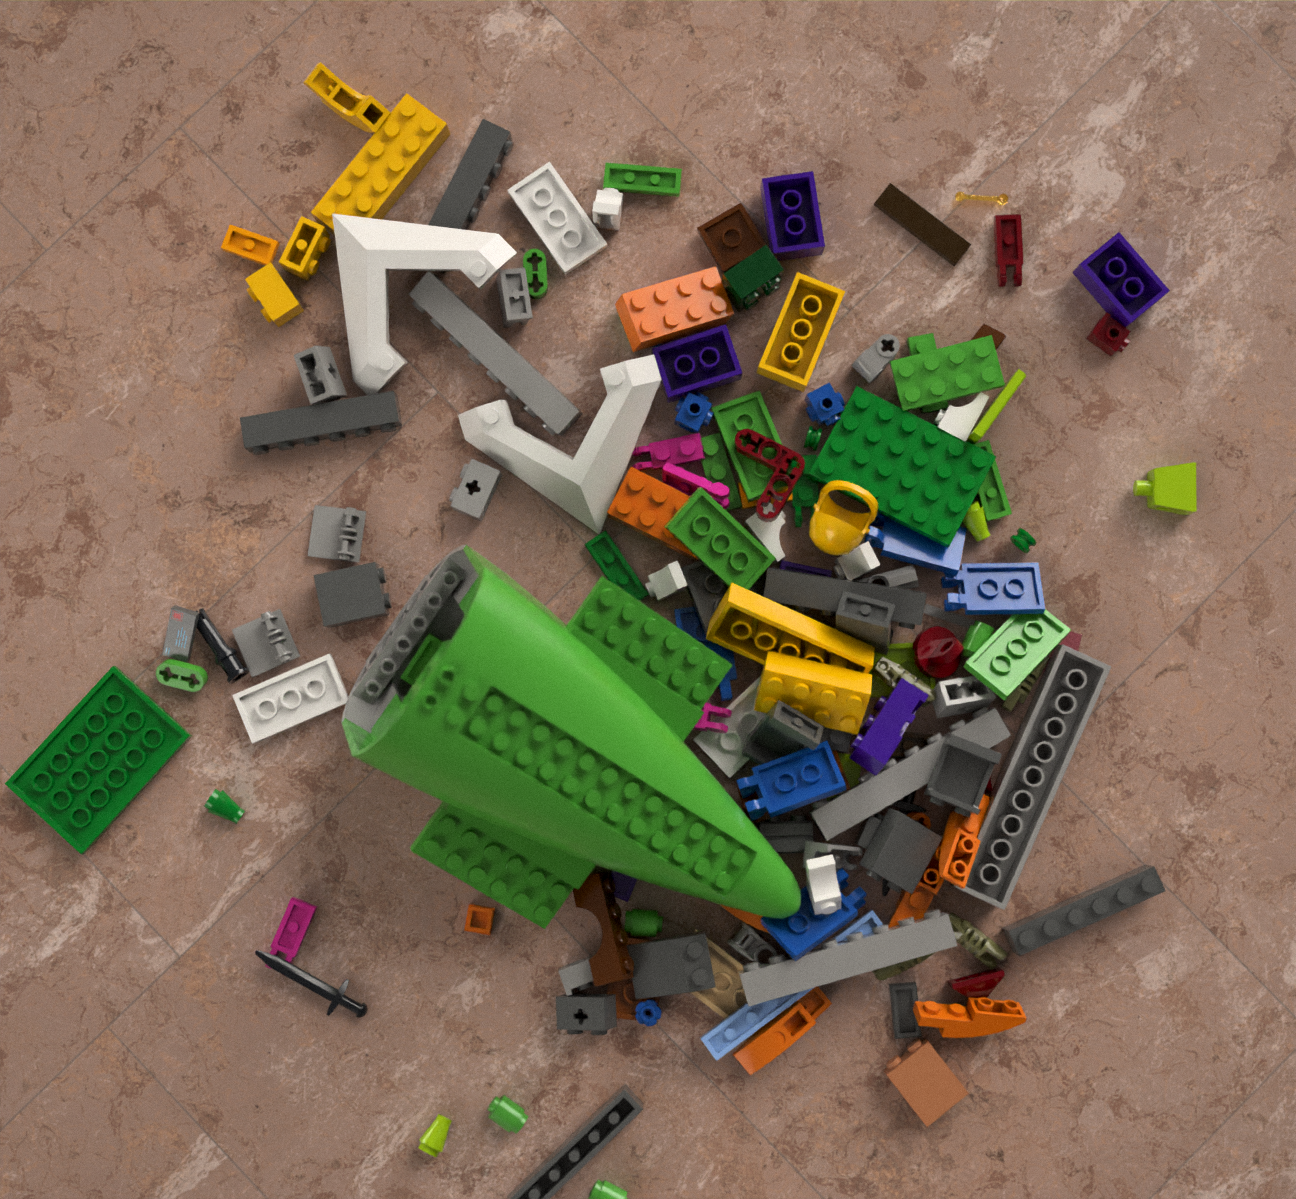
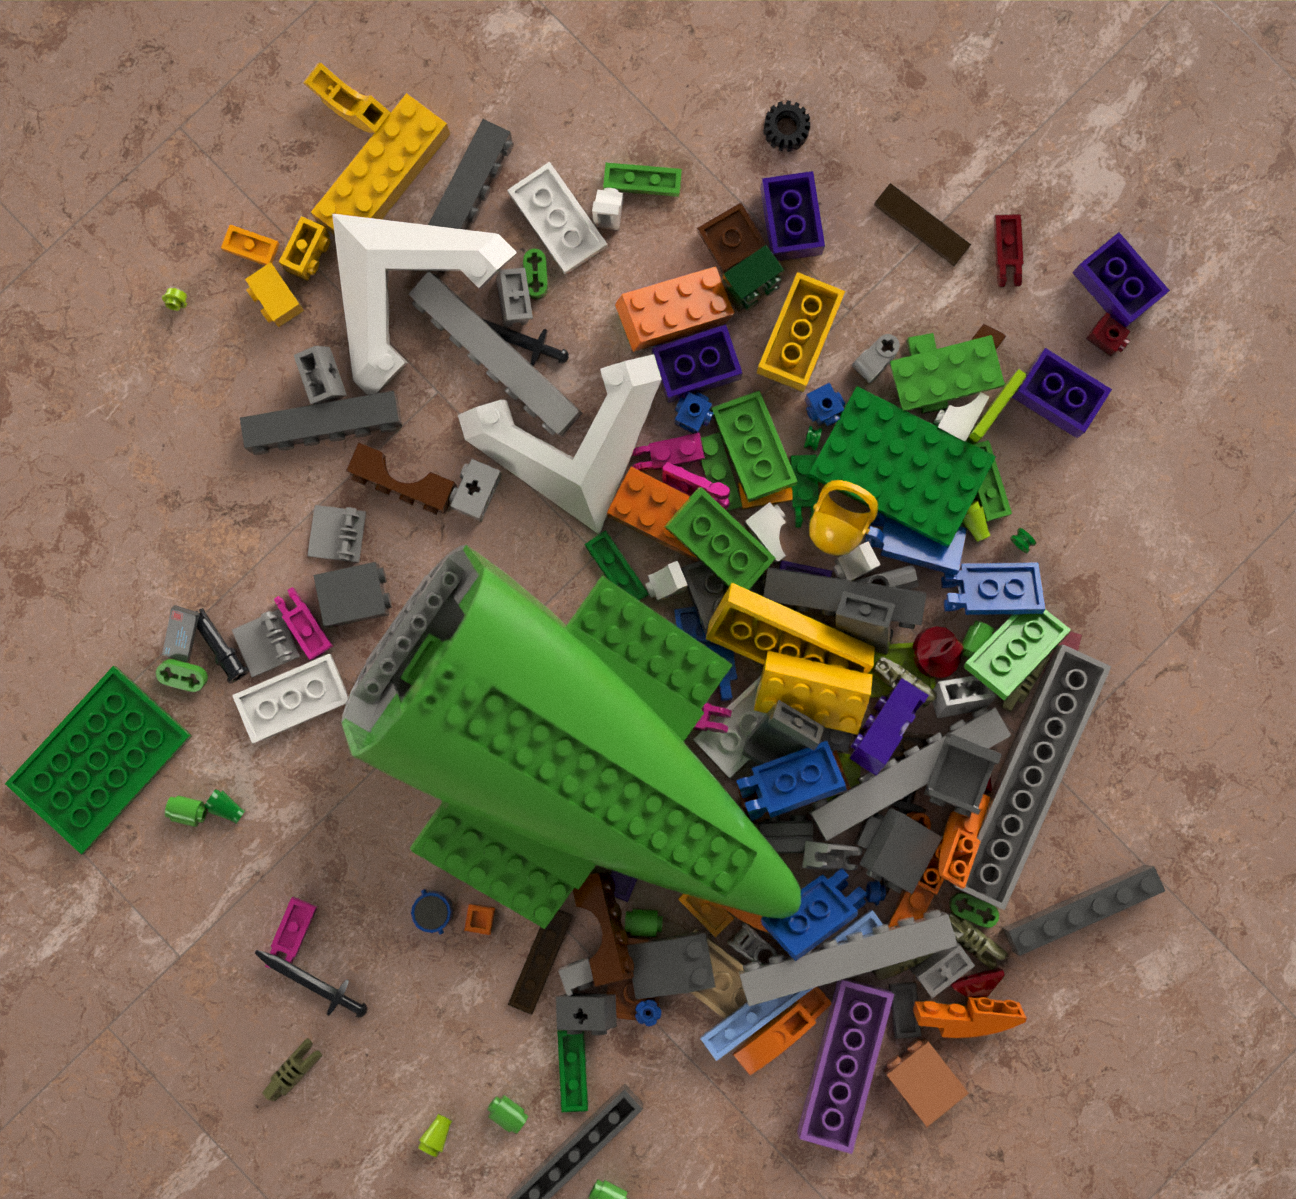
(174, 299): none -> lime plate
(185, 810): none -> bright green brick
(291, 1071): none -> olive hinge
(304, 626): none -> dark pink hinge
(370, 466): none -> reddish brown arch
(432, 911): none -> pearl dark grey piece
(536, 346): none -> black sword
(539, 963): none -> dark brown tile
(572, 1072): none -> green tile
(710, 914): none -> light orange plate
(778, 464): dark red beam -> none
(786, 111): none -> black tyre
(823, 885): white arch -> none
(845, 1065): none -> medium lavender brick
(875, 892): none -> blue plate
(942, 969): none -> light grey hinge
(948, 616): light grey piece -> none
(971, 915): none -> bright green beam
(1001, 199): clear yellow hinge -> none
(1062, 393): none -> dark purple brick
(1170, 489): lime torso -> none

